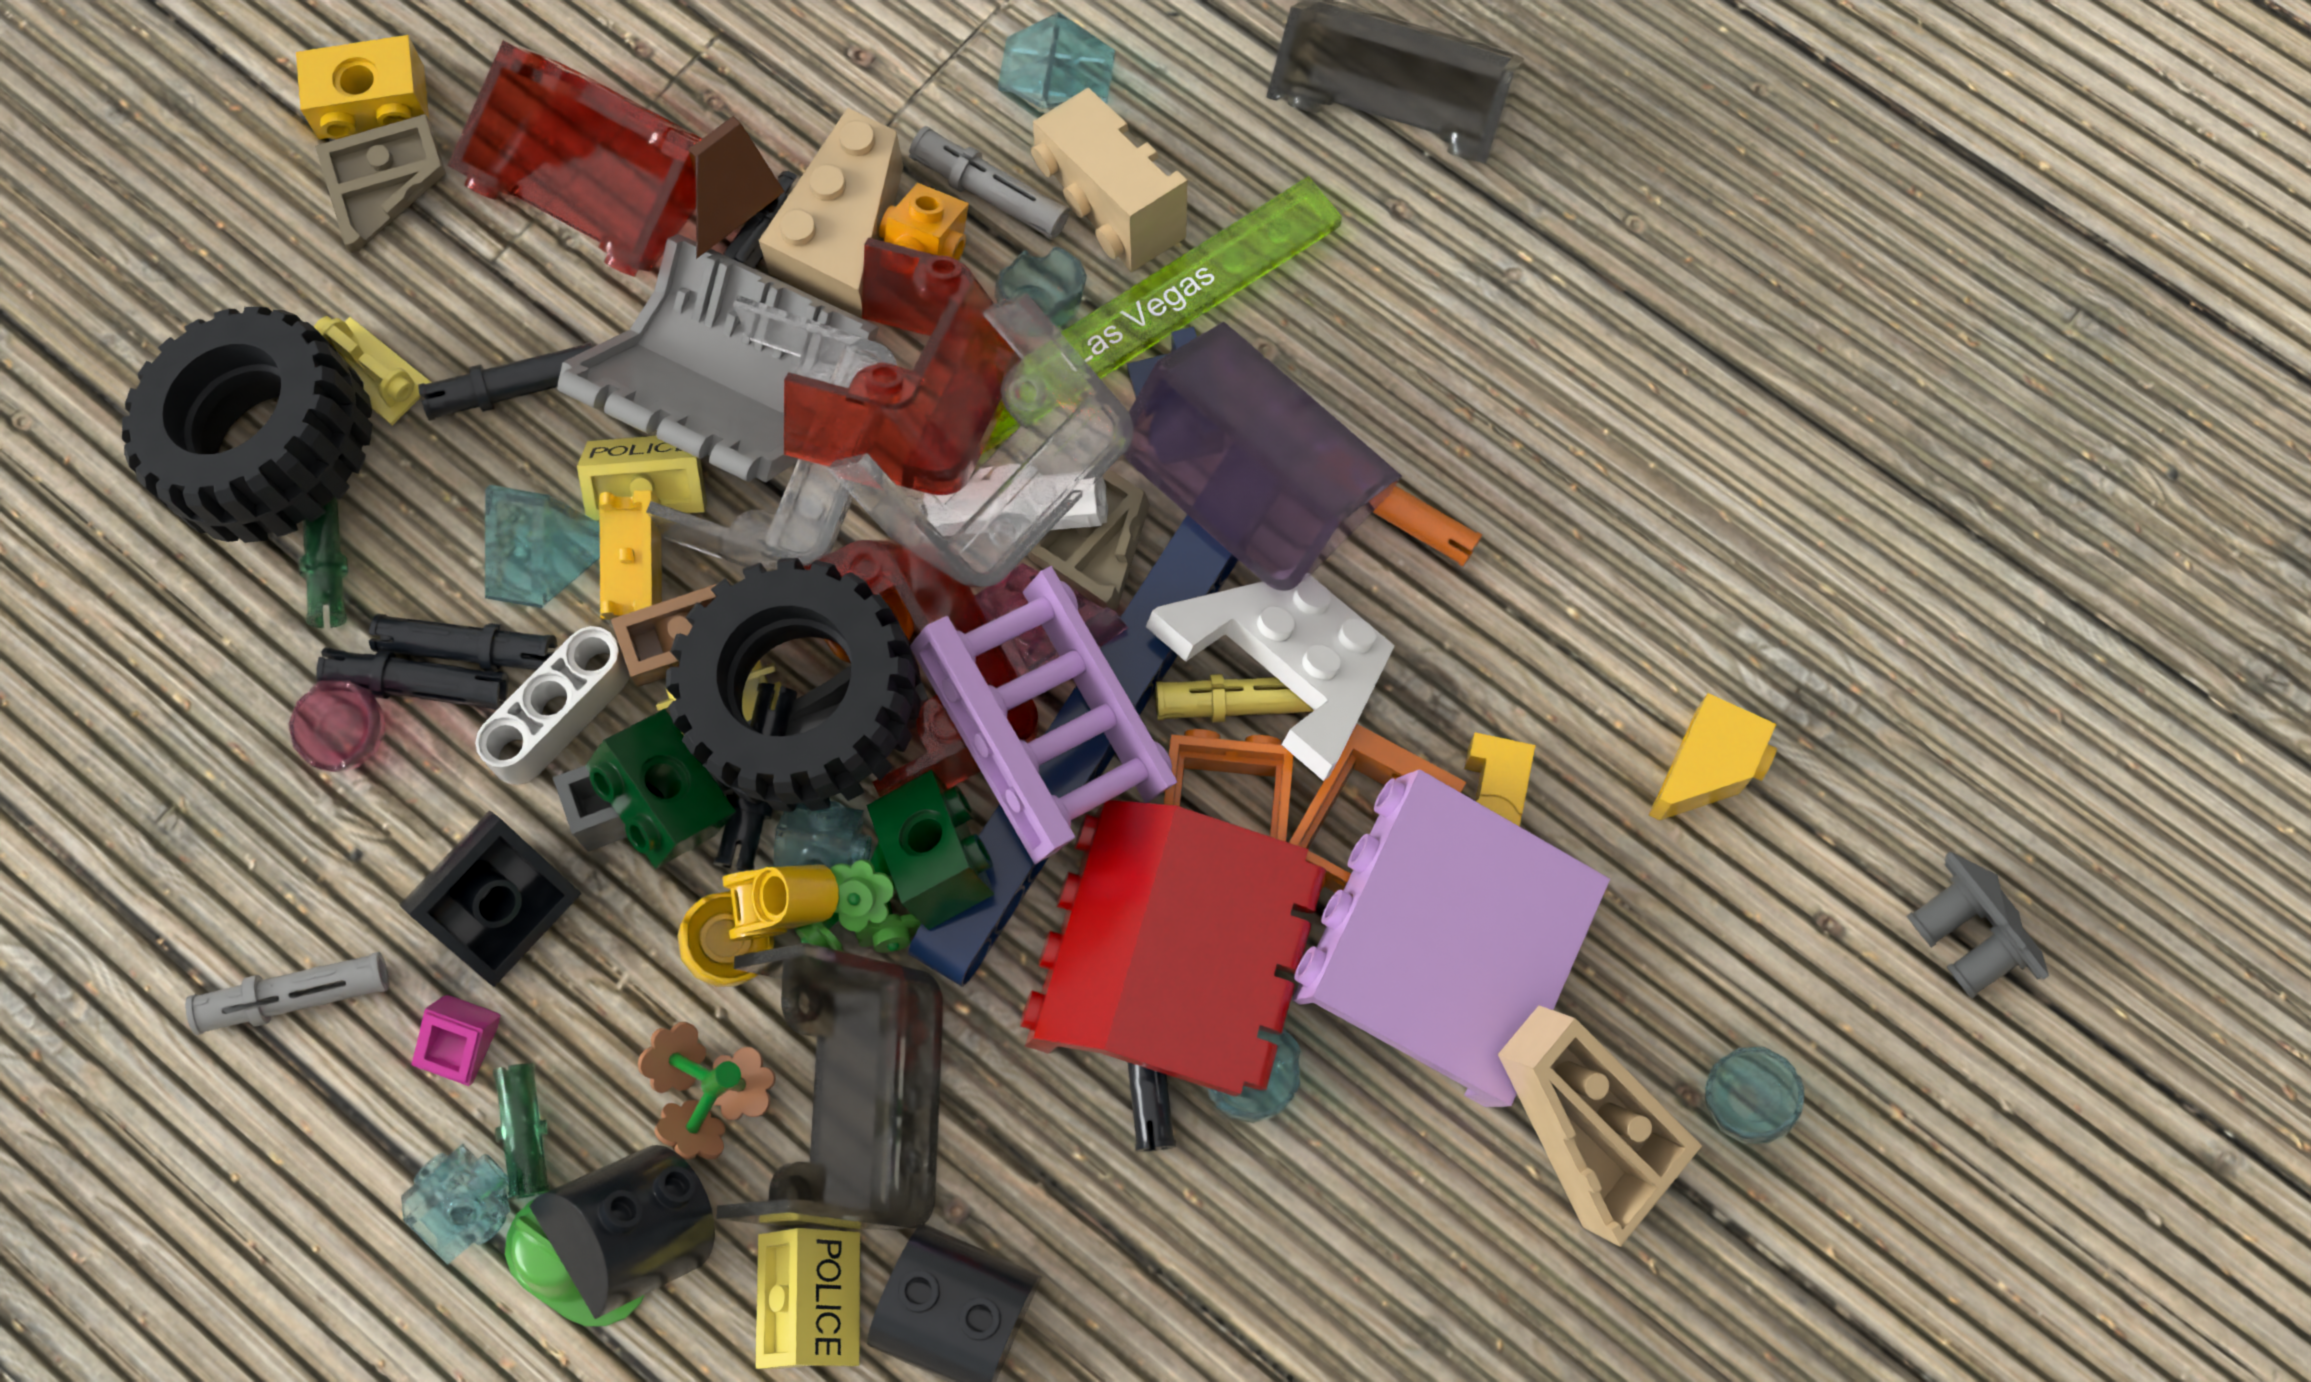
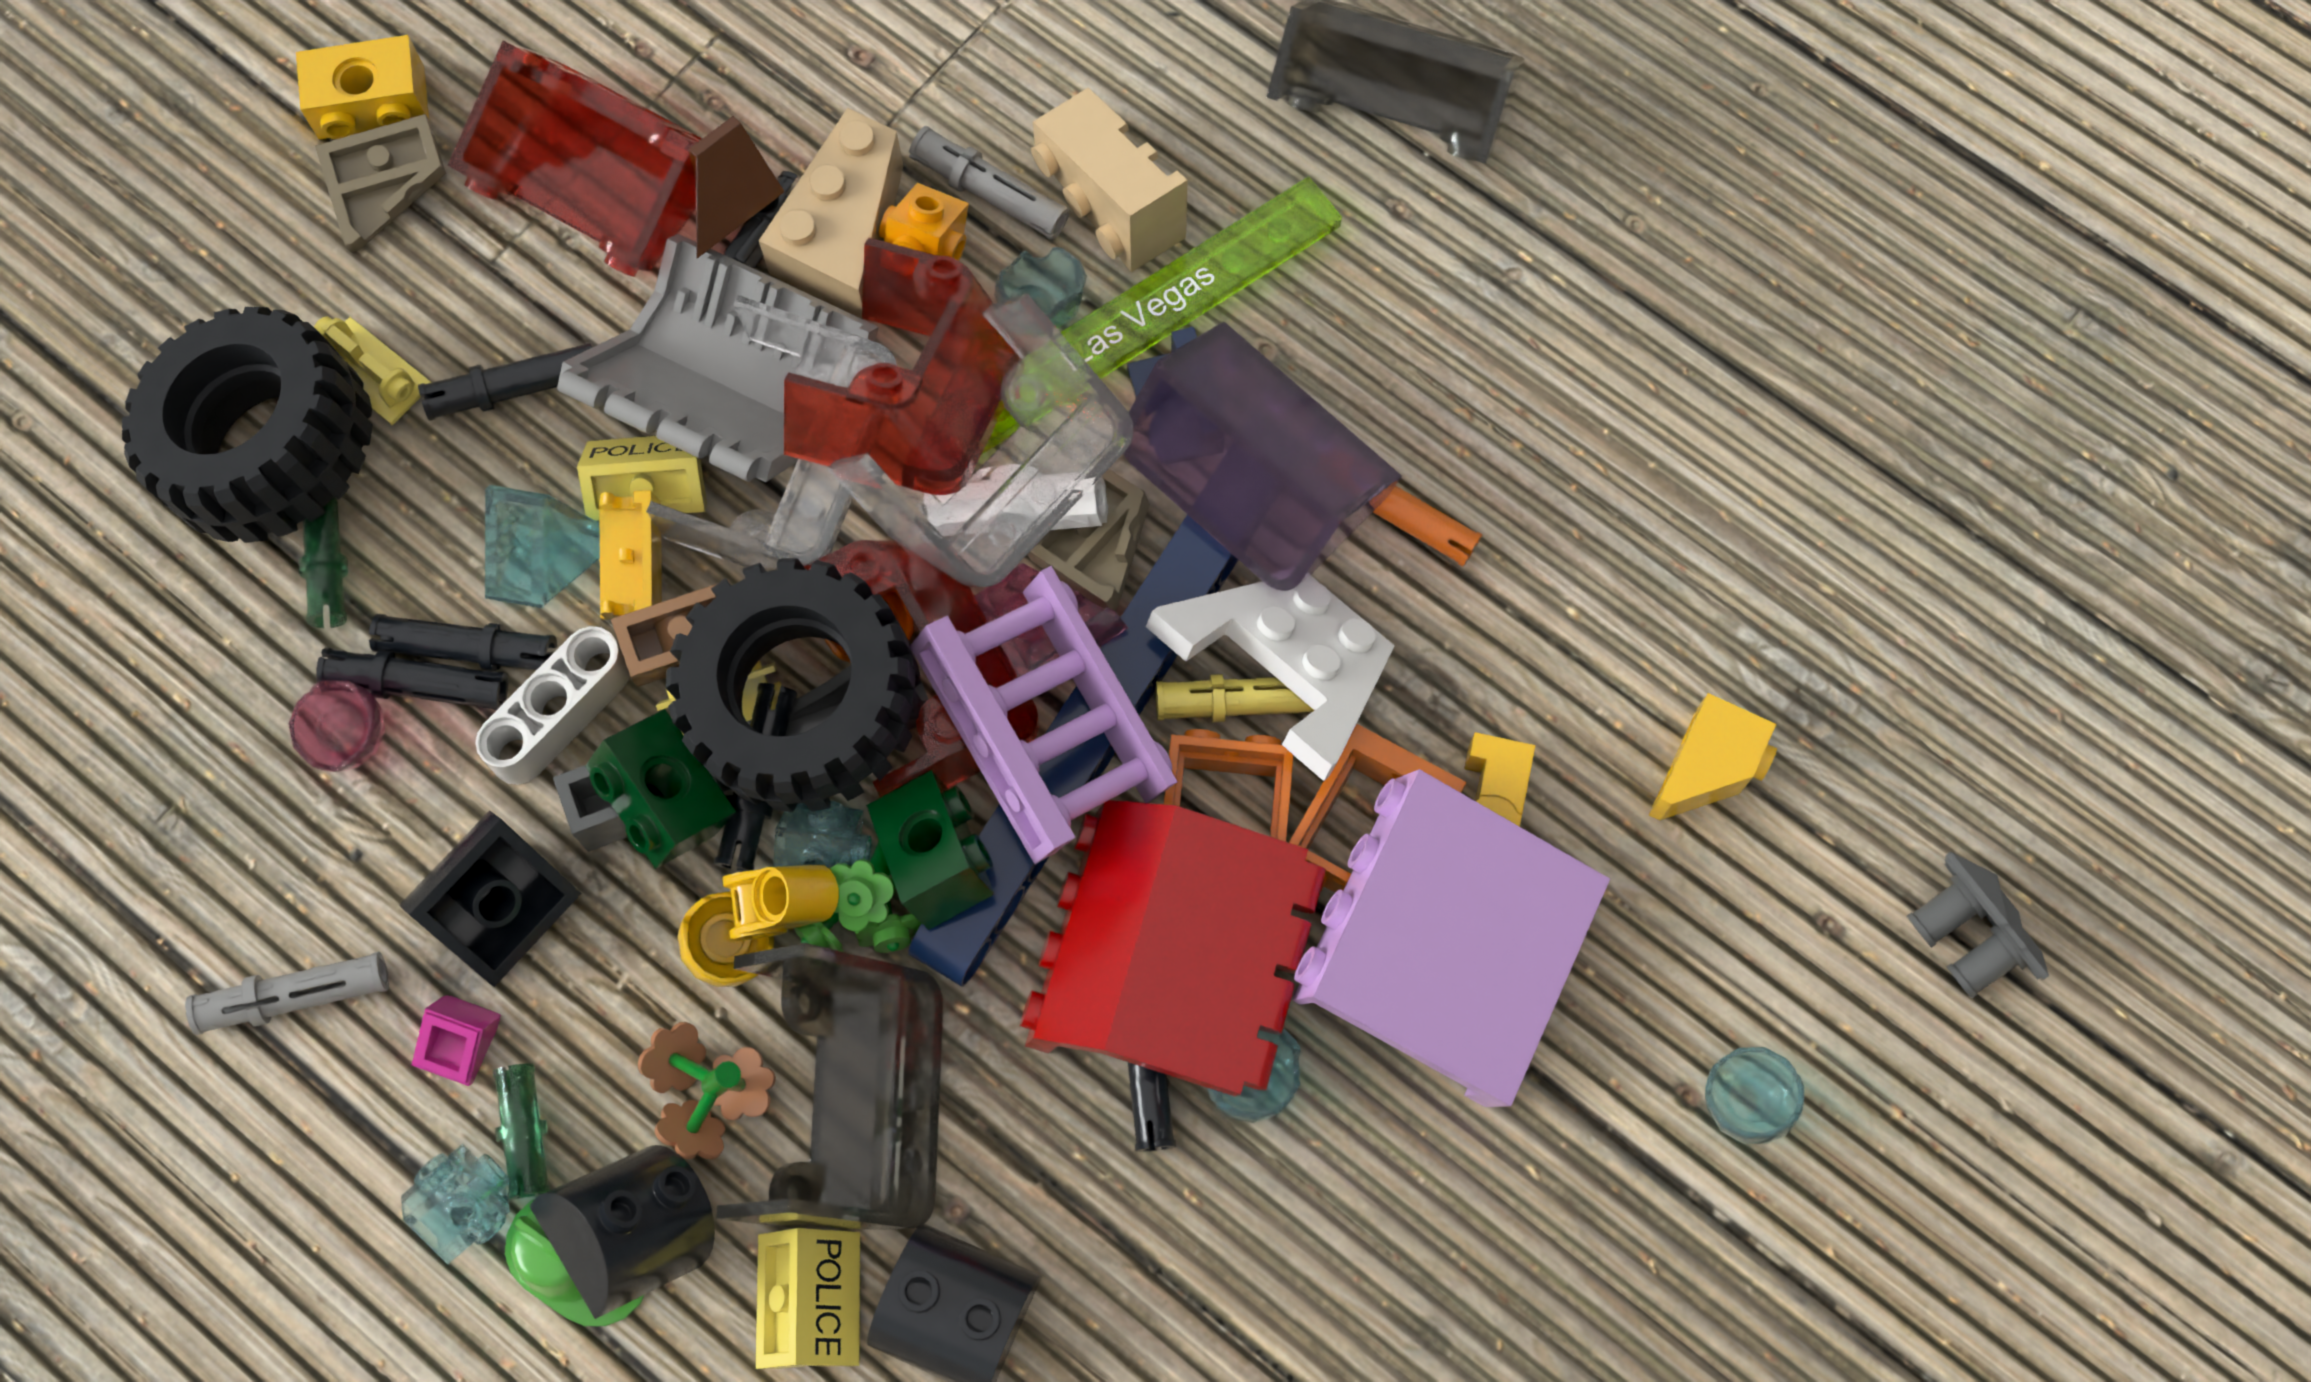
(1055, 63): clear light blue slope -> none
(1596, 1122): tan wedge -> none

